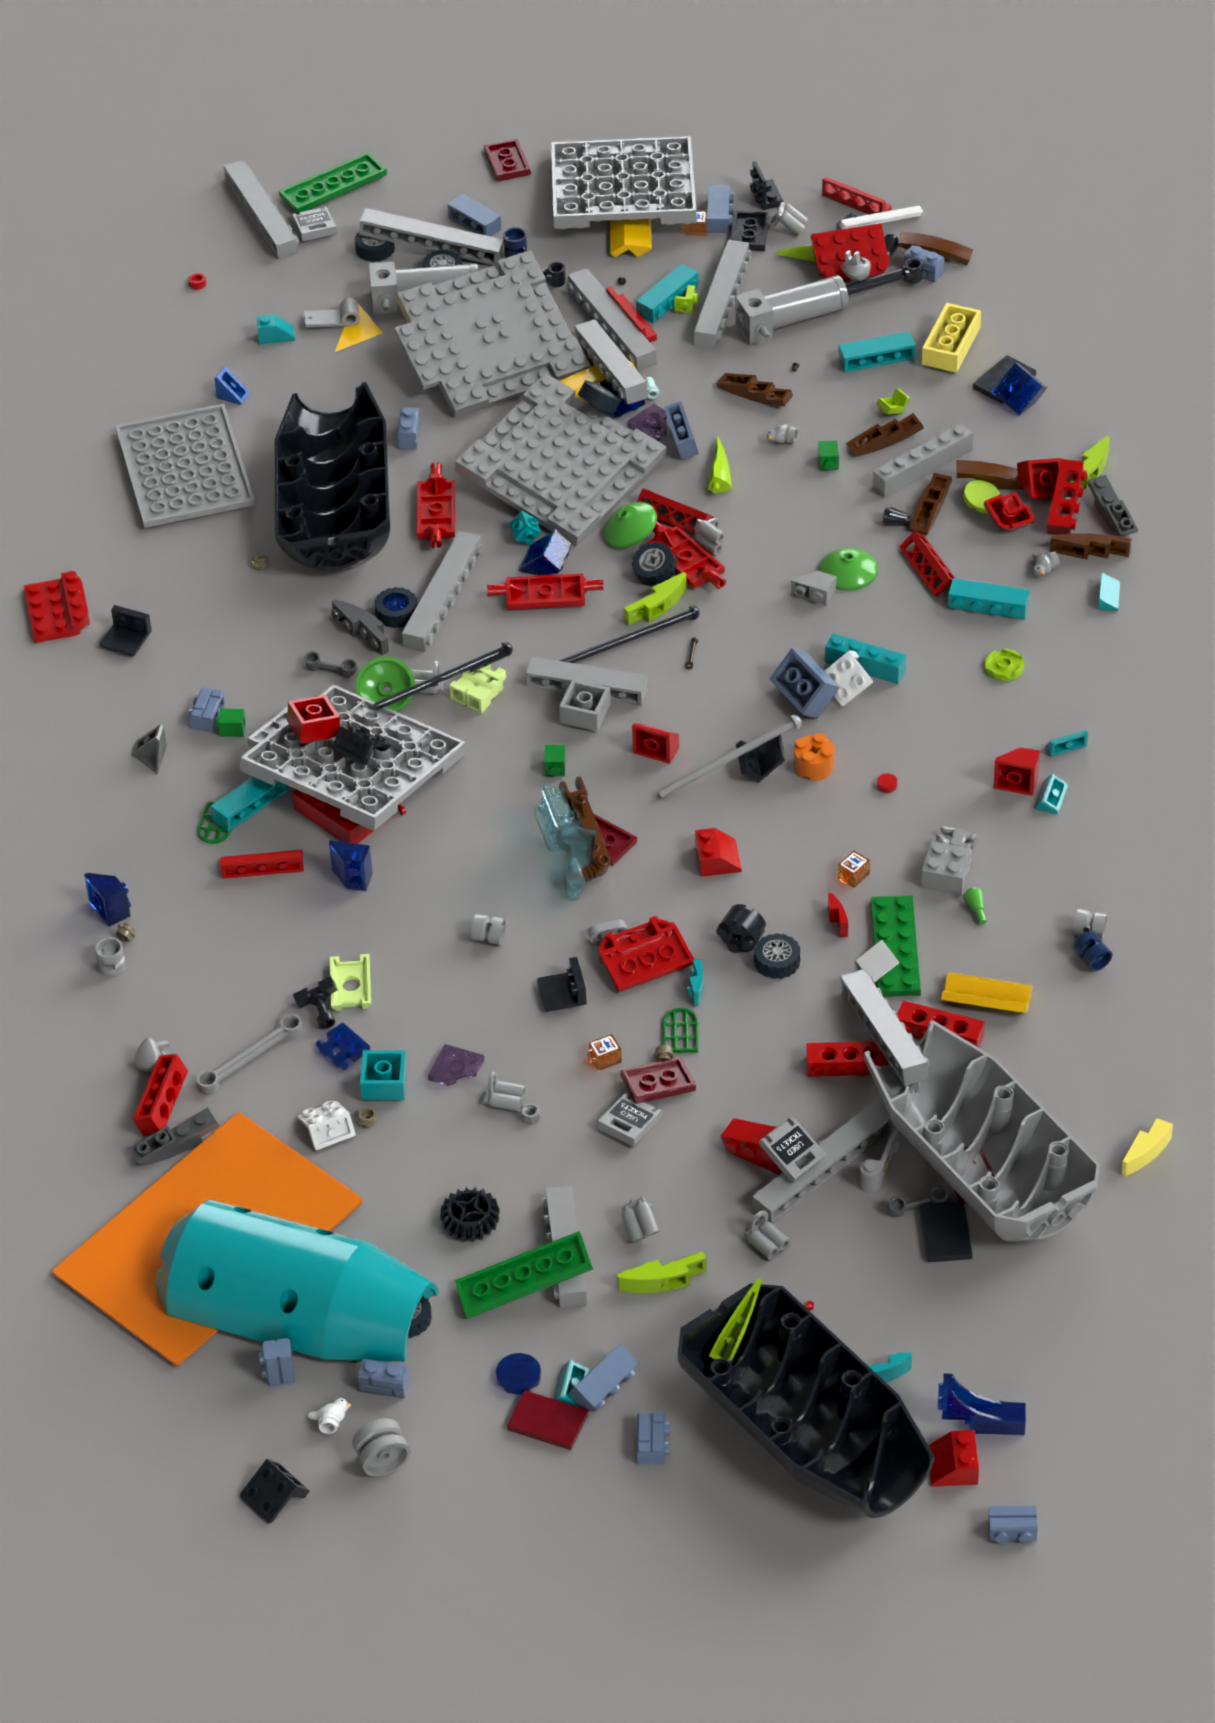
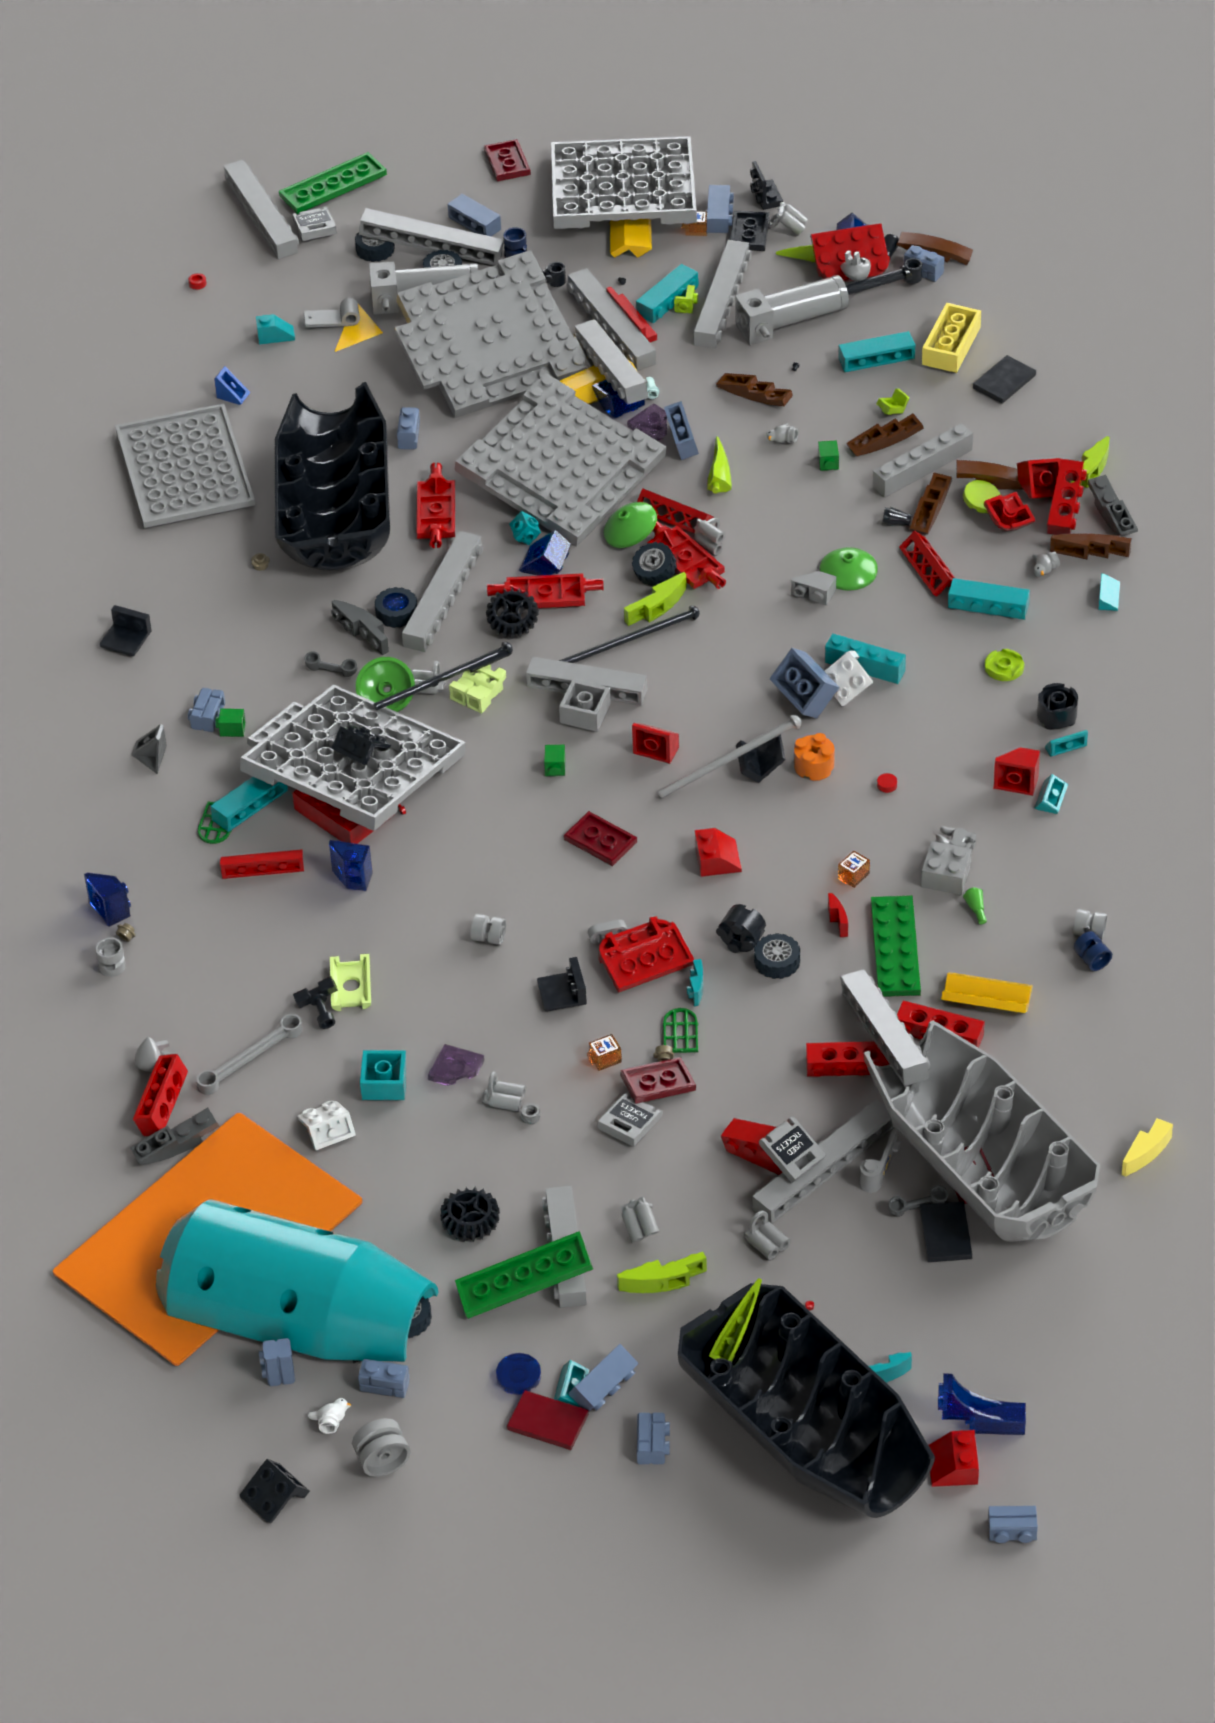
(57, 607): red plate -> none
(313, 718): red brick -> none
(346, 1041): clear blue plate -> none
(367, 1117): dark tan plate -> none
(508, 622): none -> black gear
(570, 826): clear light blue piece -> none
(599, 396): black wheel -> none
(689, 664): dark brown hinge -> none
(853, 197): red fence -> none
(877, 961): white window -> none
(881, 217): white axle -> none
(1019, 389): clear blue slope -> none
(1057, 706): none -> black brick

